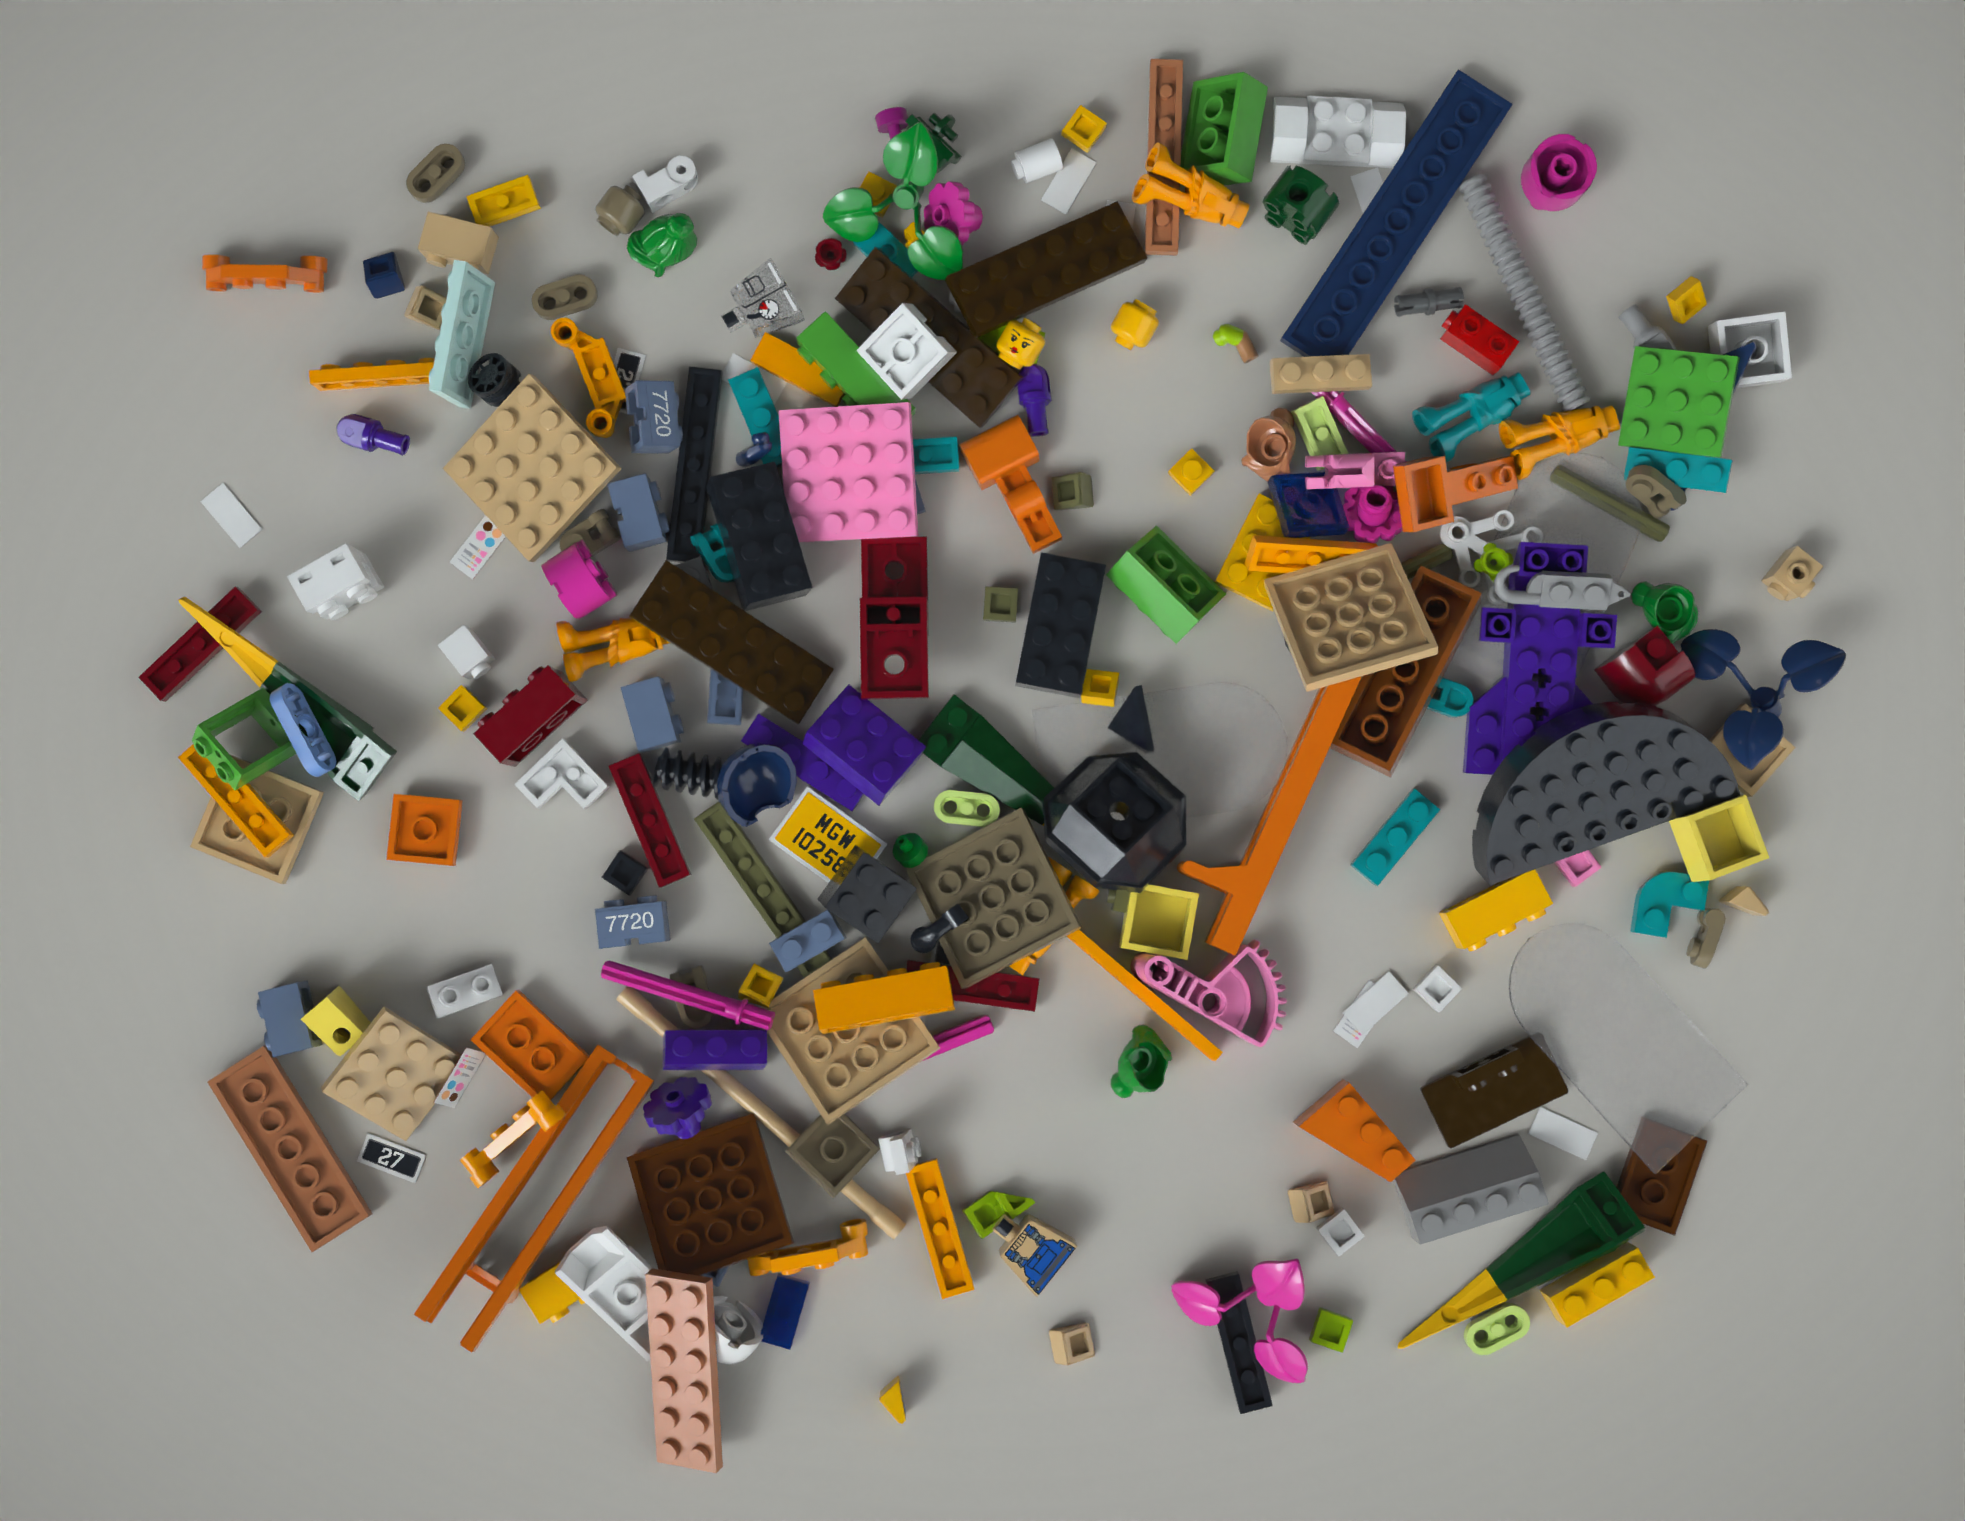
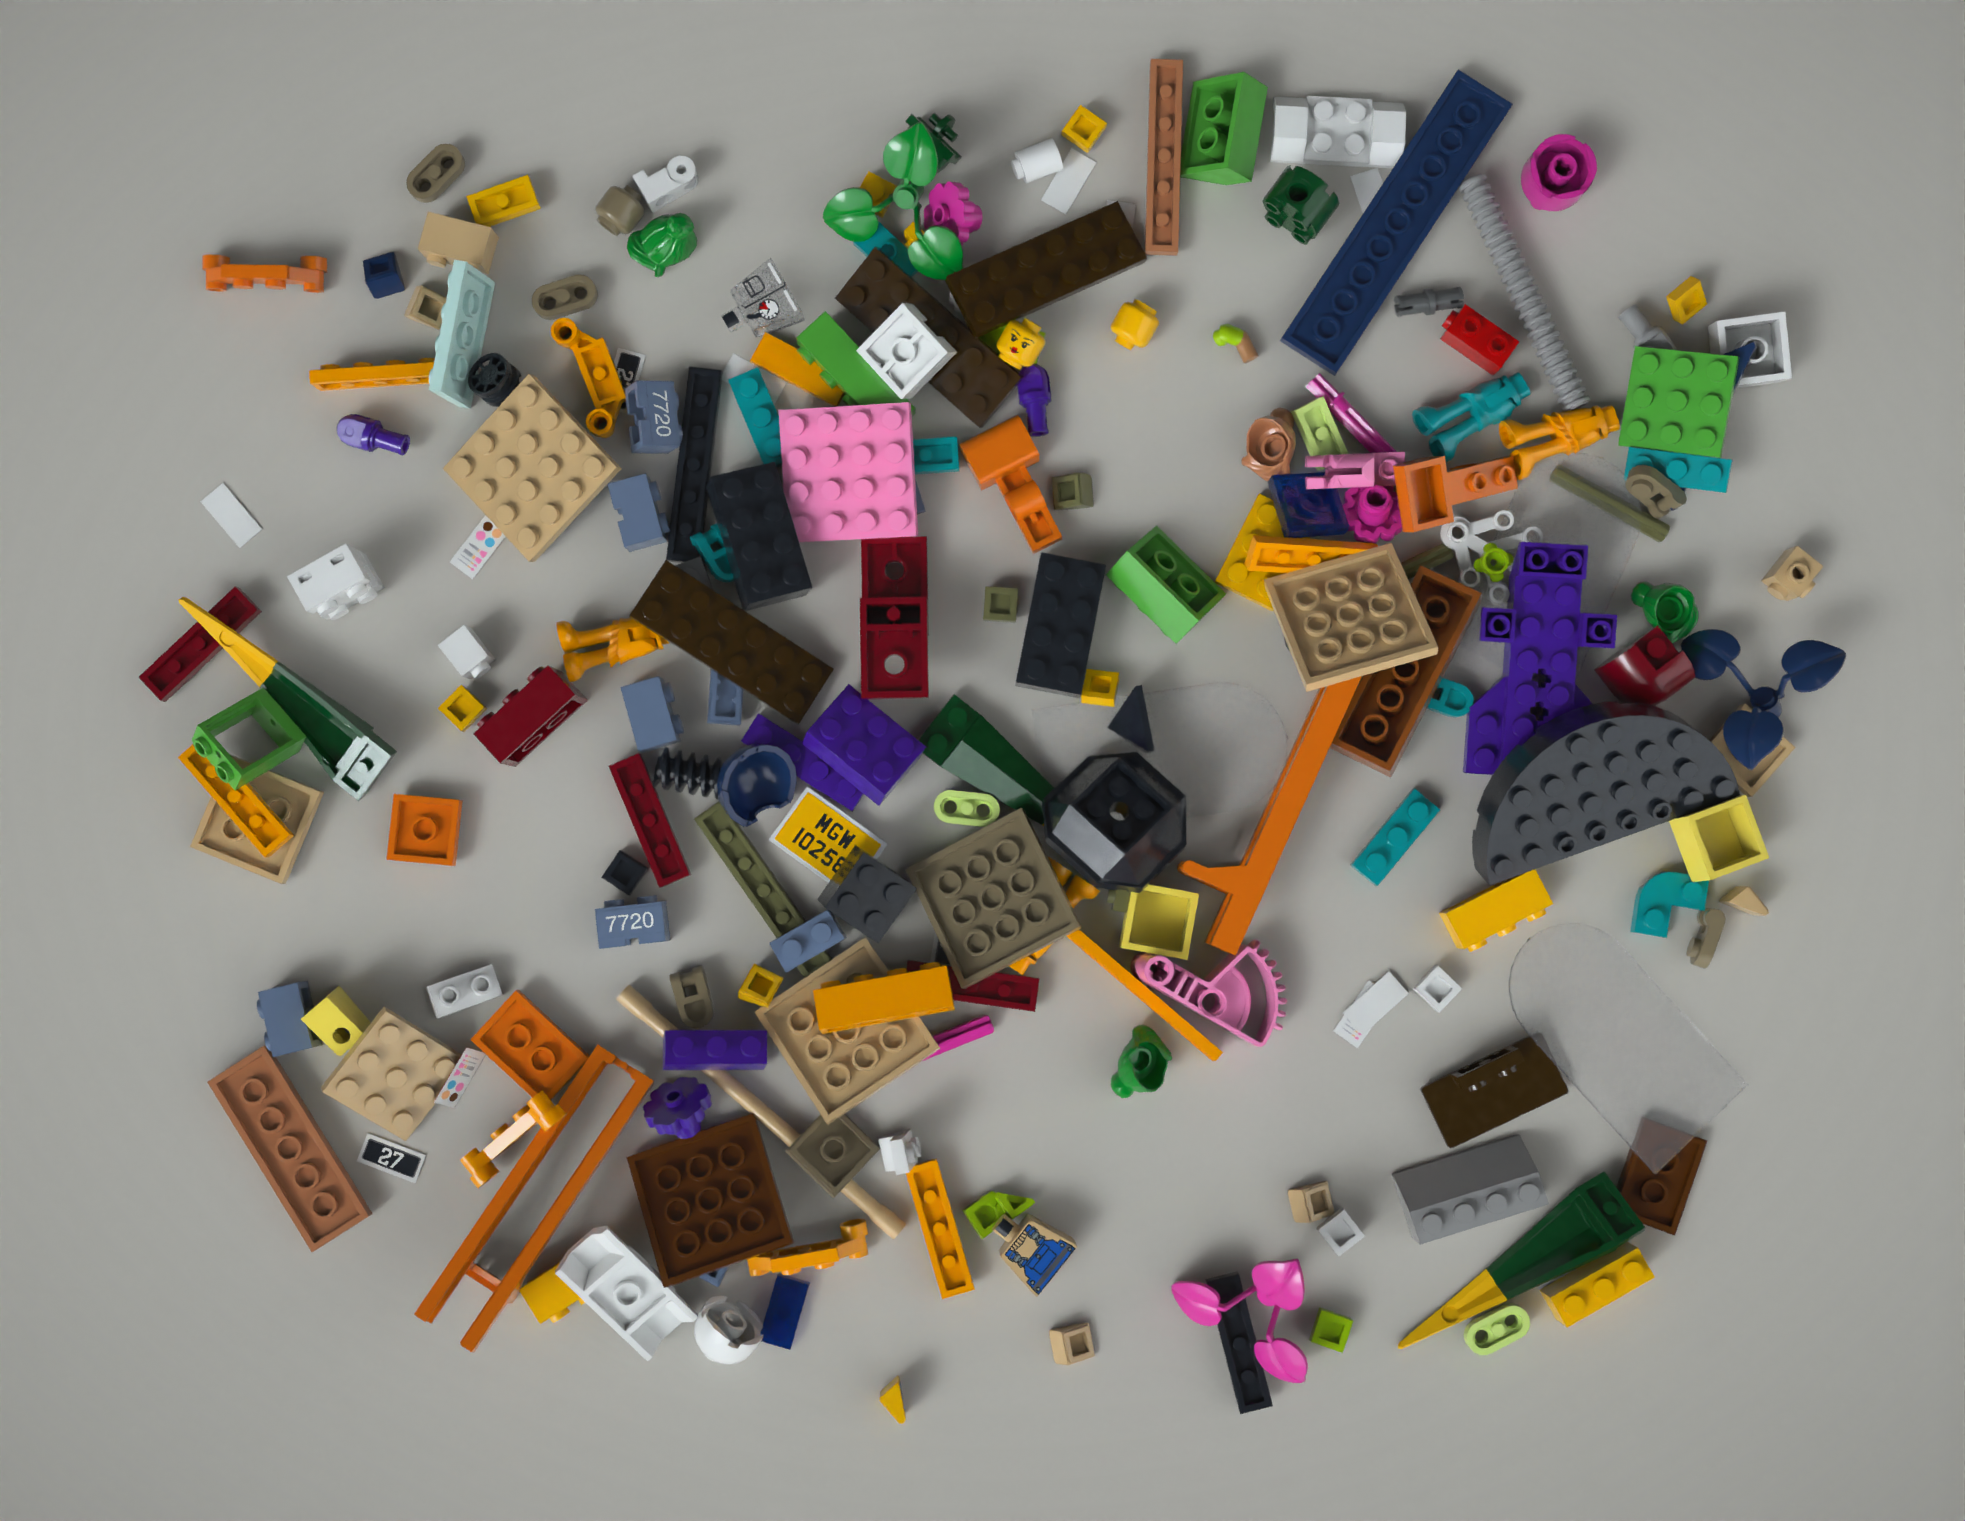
(287, 703): medium blue beam -> none
(560, 769): white plate -> none
(579, 580): dark pink brick -> none
(581, 531): dark tan plate -> none
(684, 1370): plate -> none
(689, 995): dark pink axle -> none
(753, 454): dark blue arm -> none
(826, 246): dark red plate -> none
(891, 121): magenta tile -> none
(910, 850): green tile -> none
(925, 938): black piece -> none
(1191, 471): yellow plate -> none
(1202, 197): light orange piece -> none
(1320, 373): tan plate -> none
(1354, 1129): orange wedge -> none
(1562, 590): light grey plate -> none
(1563, 1133): white sticker -> none
(1578, 867): bright pink tile -> none

